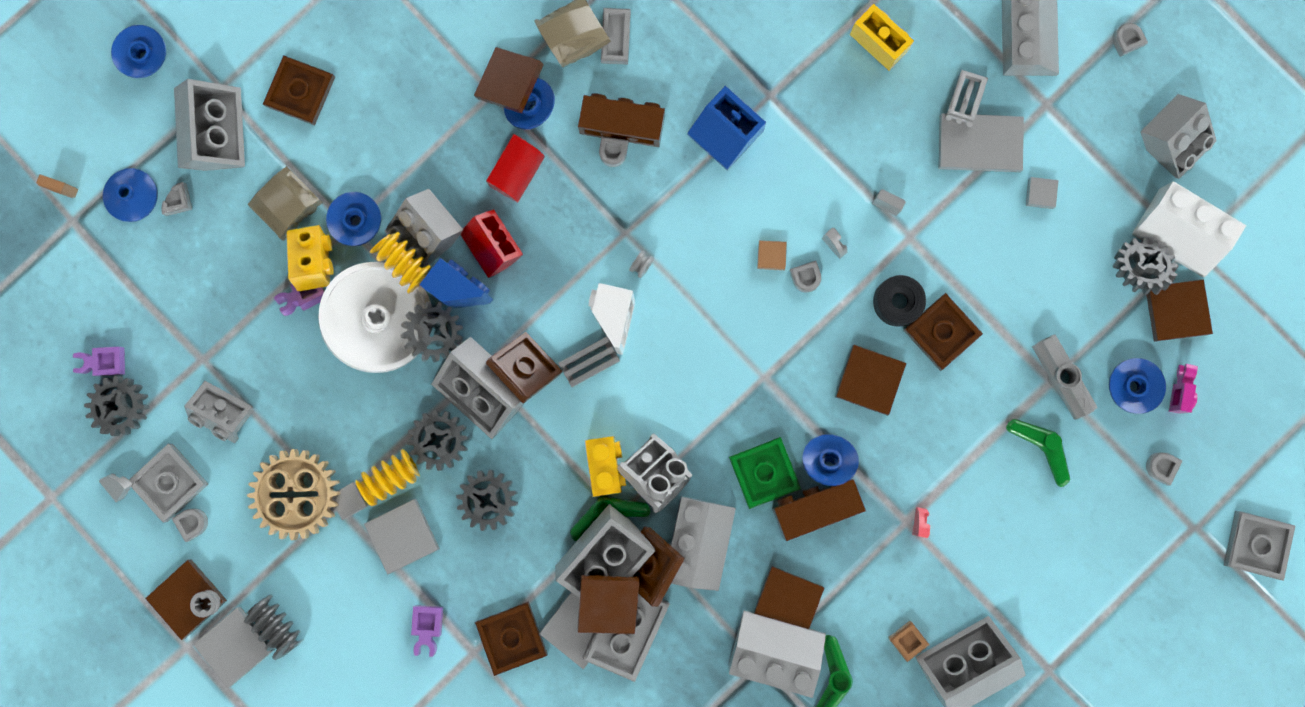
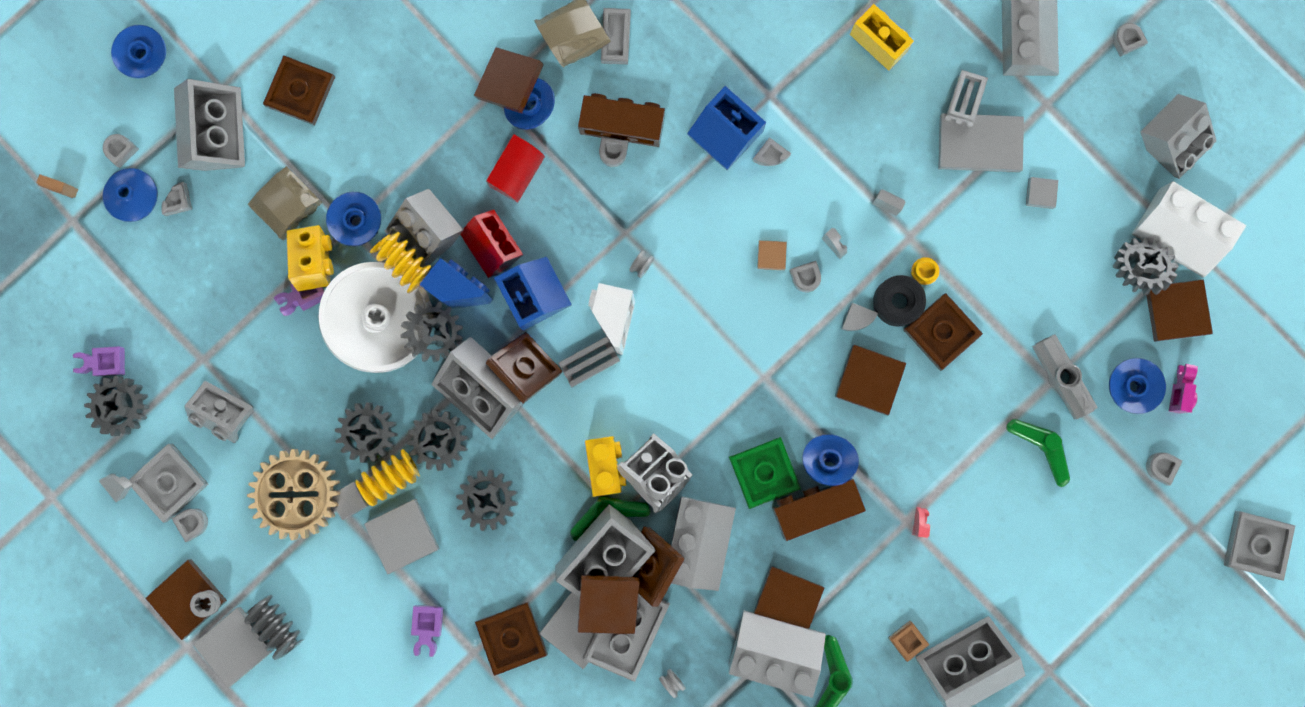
(119, 149): none -> light grey tile
(365, 443): none -> dark grey gear
(532, 292): none -> blue slope
(672, 683): none -> light grey bush
(771, 154): none -> light grey tile
(858, 318): none -> light grey tile
(925, 271): none -> yellow plate

